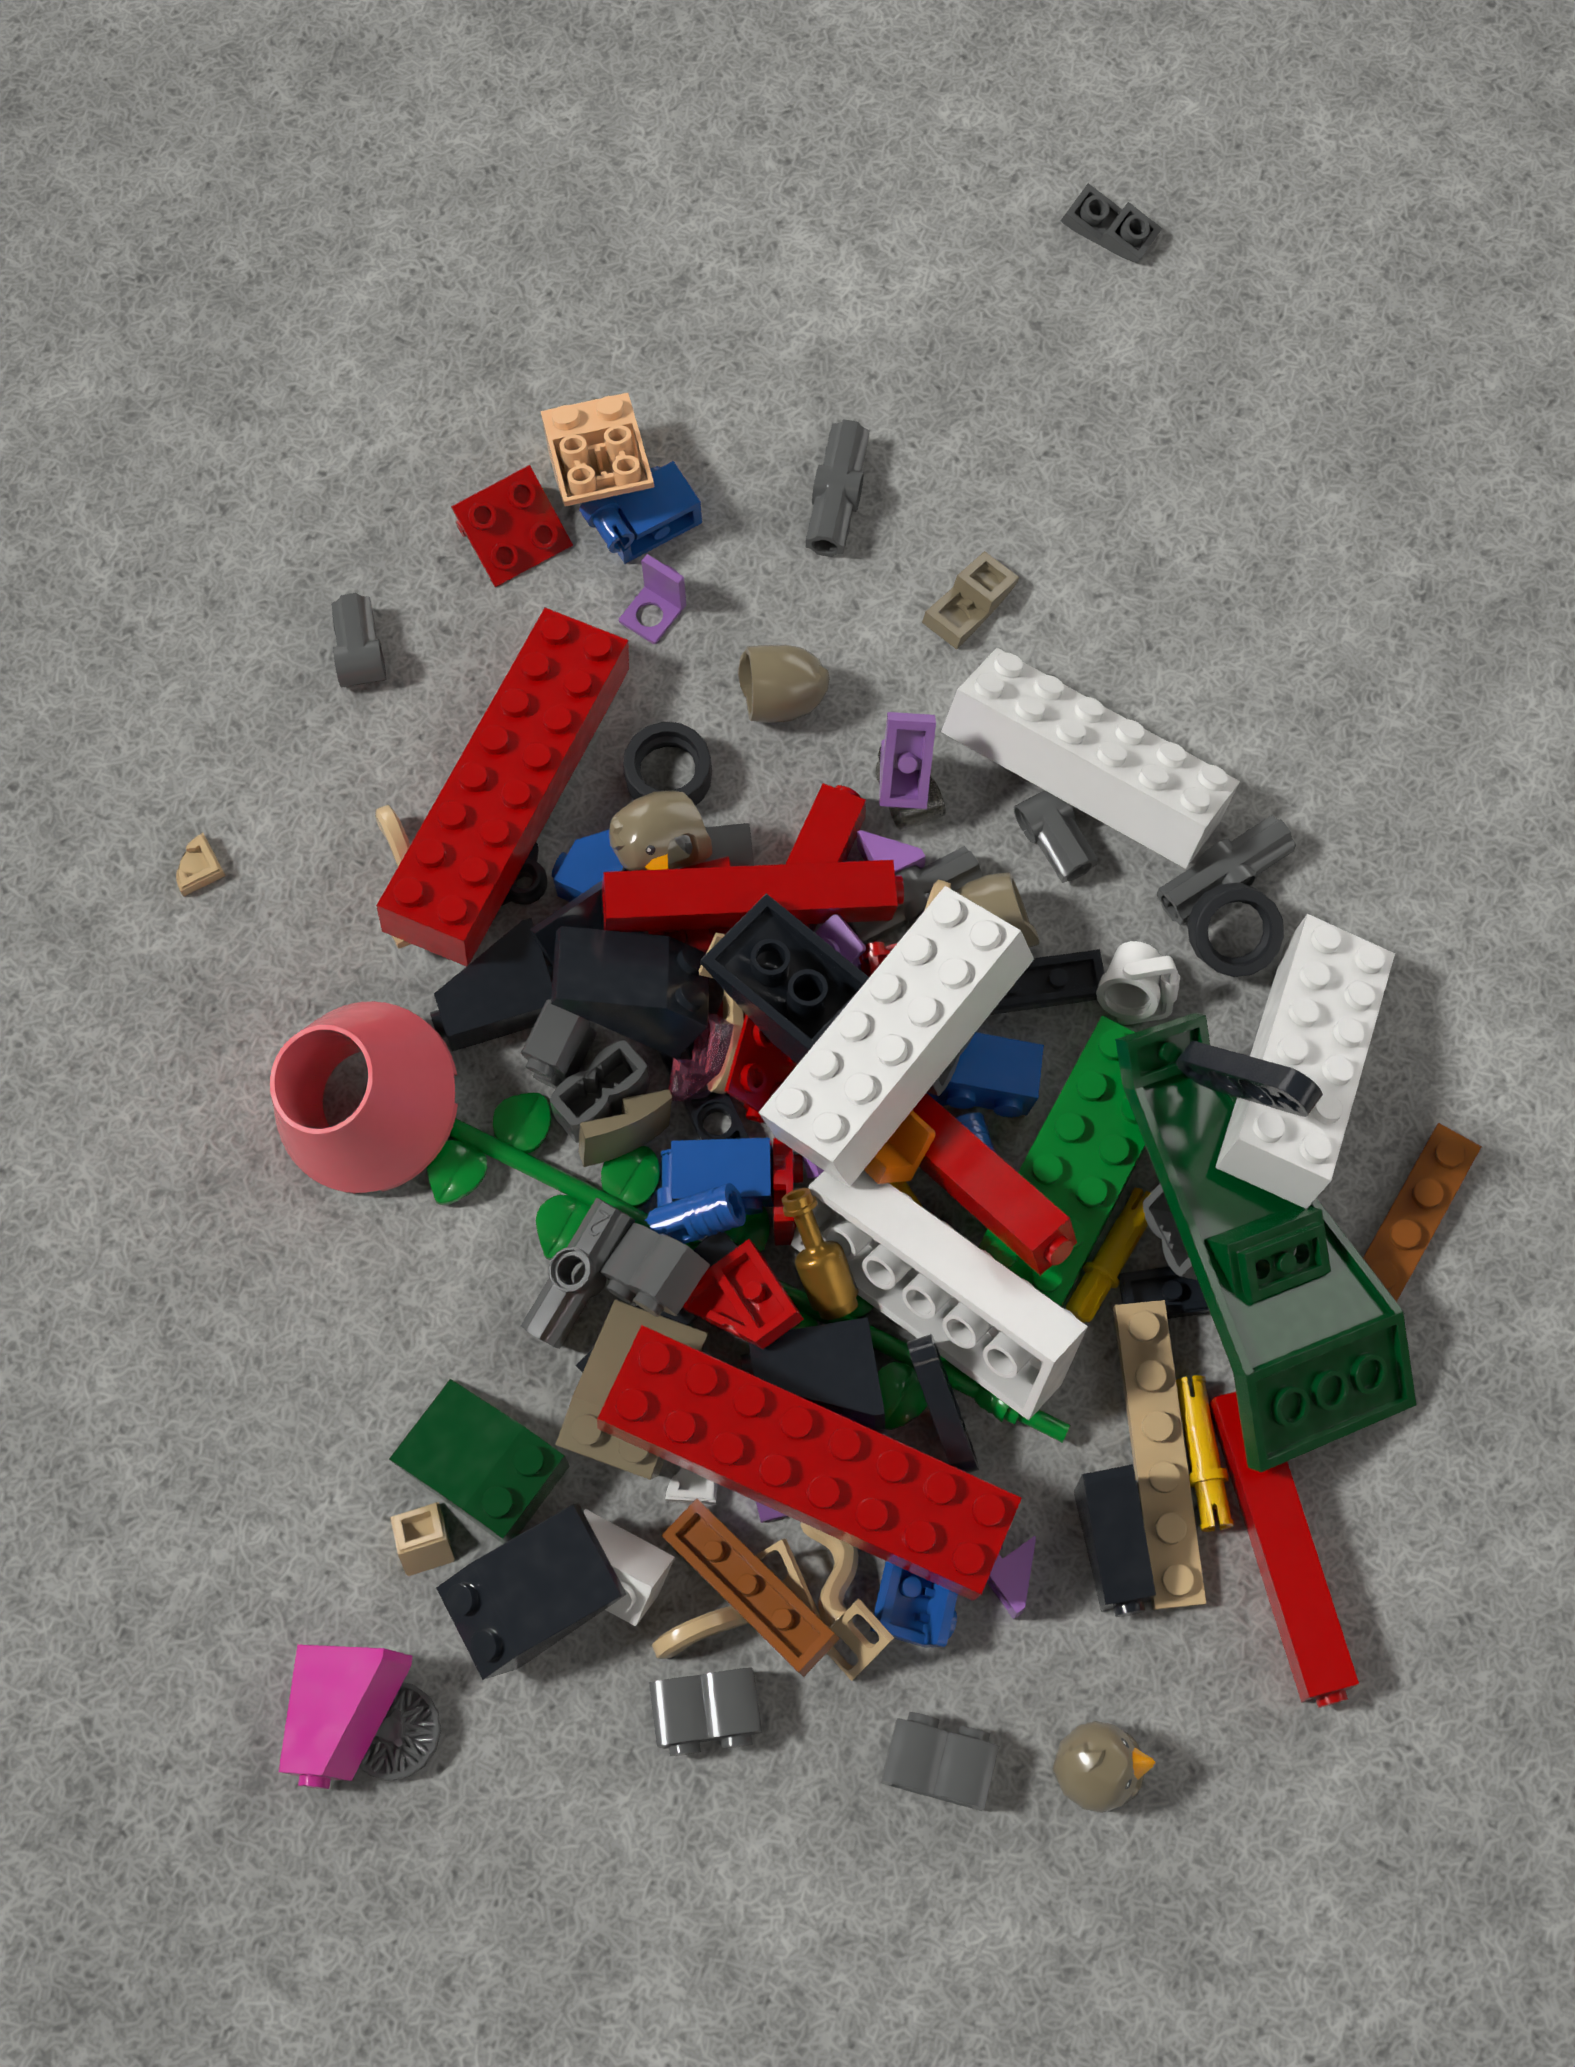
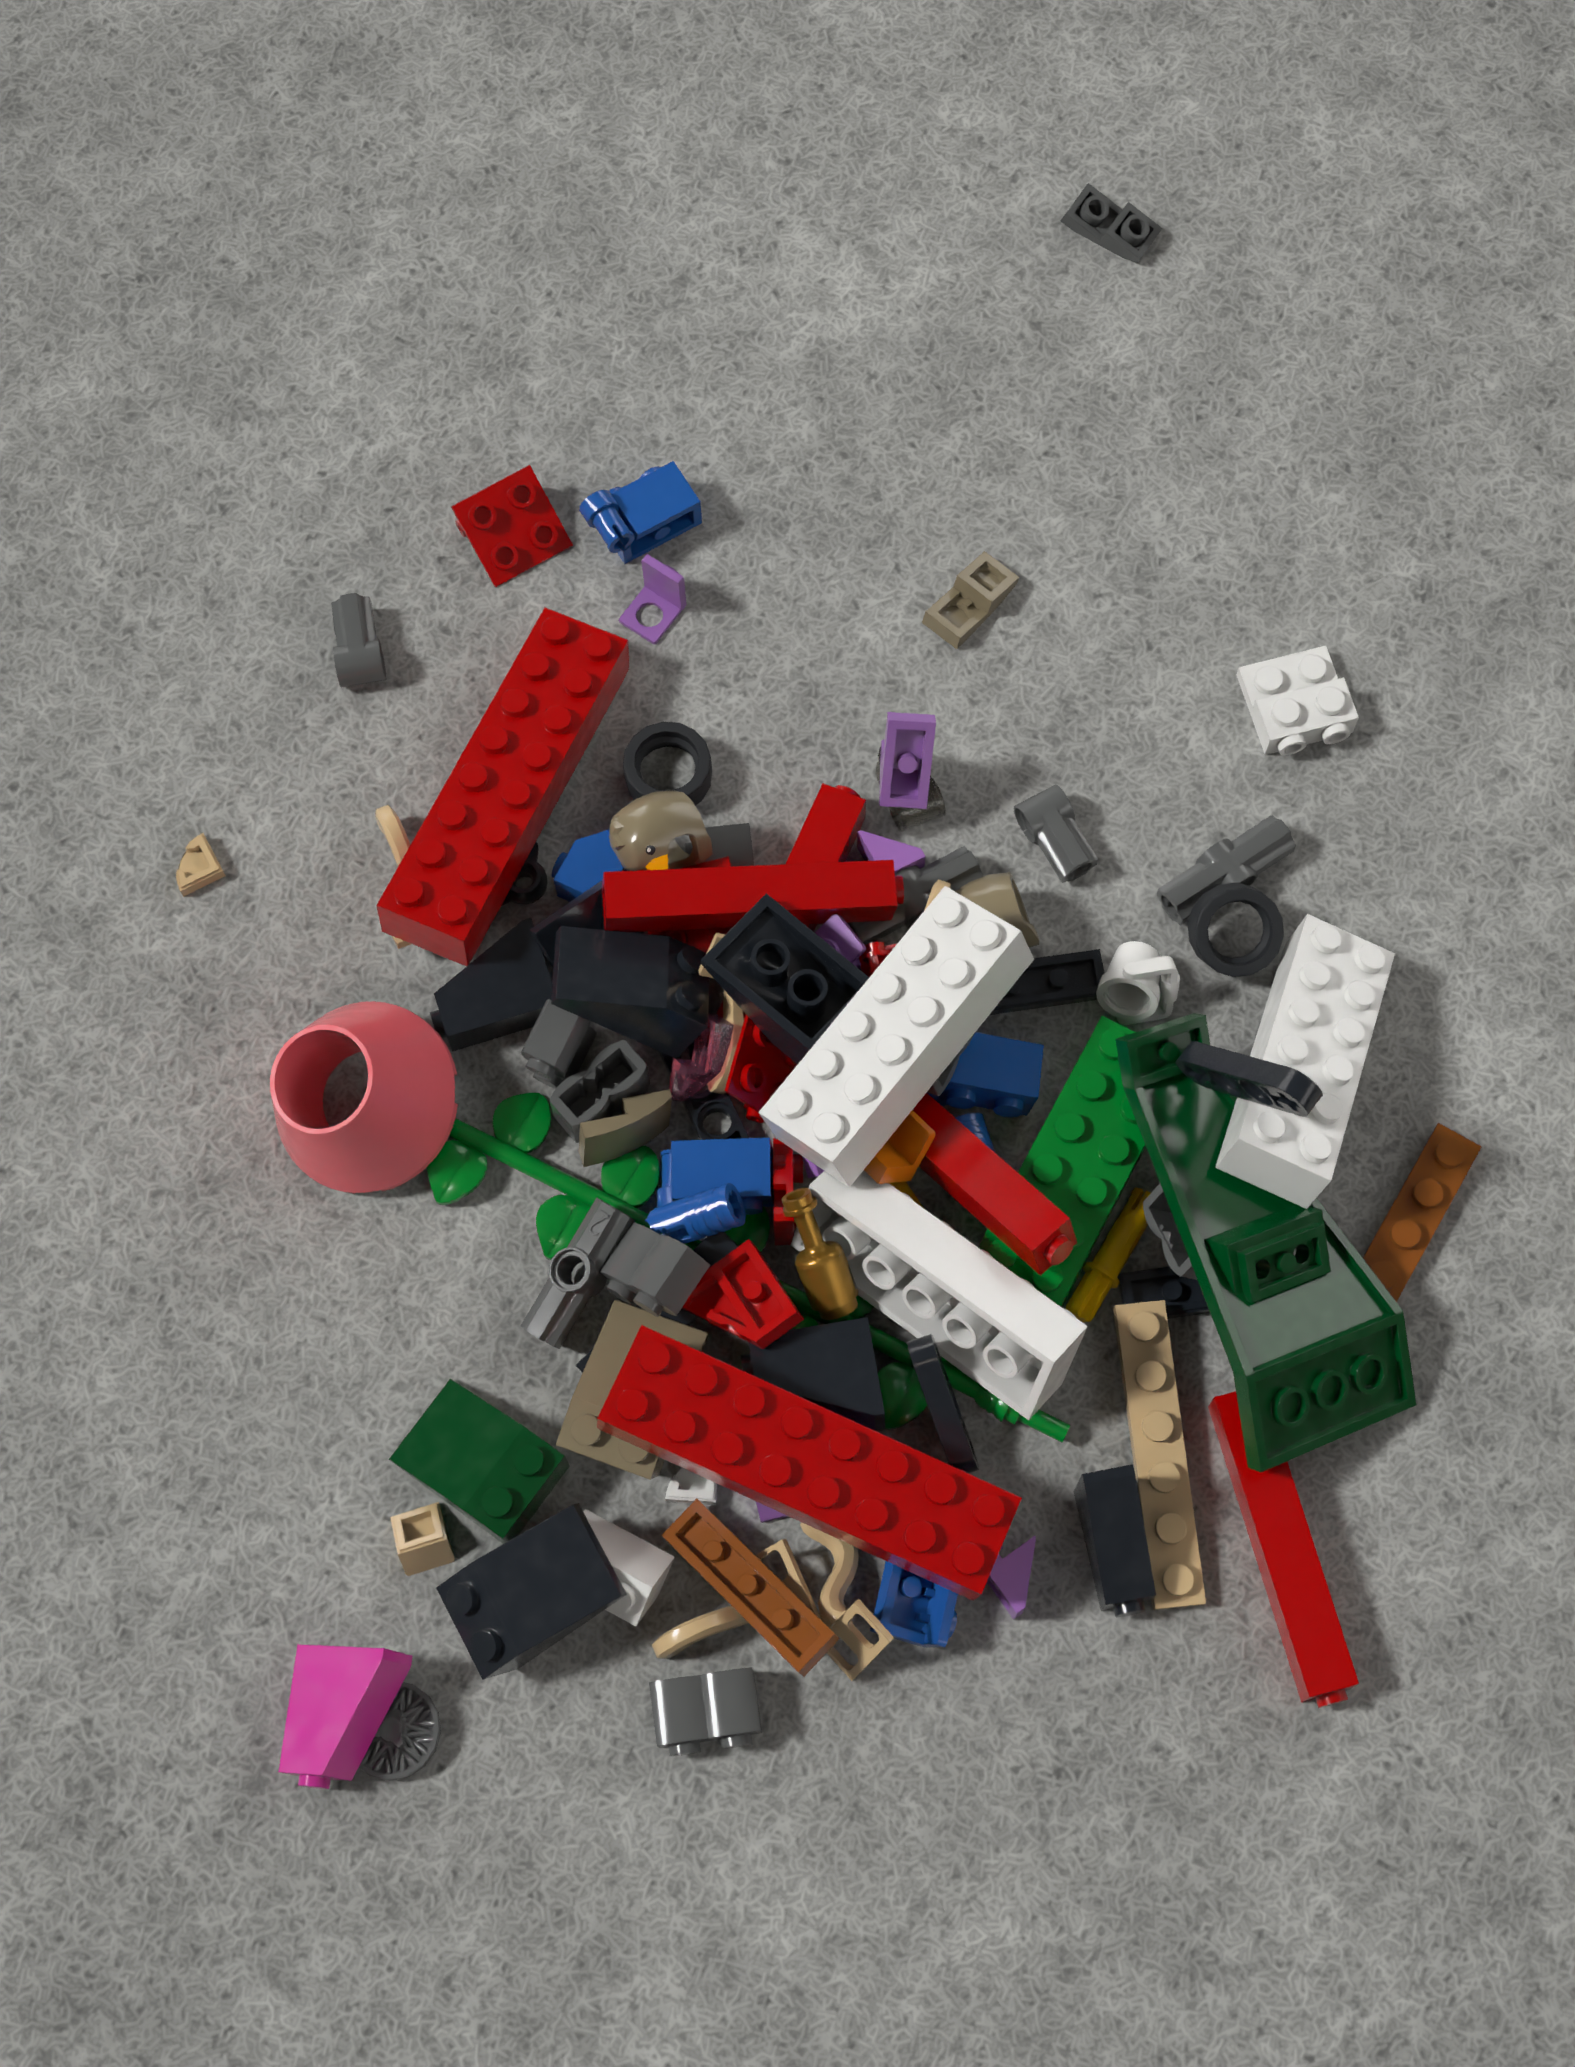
(596, 449): light nougat slope -> none
(781, 682): dark tan piece -> none
(837, 488): dark grey piece -> none
(940, 1762): dark grey brick -> none
(1090, 756): white brick -> none
(1100, 1766): dark tan piece -> none
(1203, 1453): yellow pin -> none
(1297, 701): none -> white plate

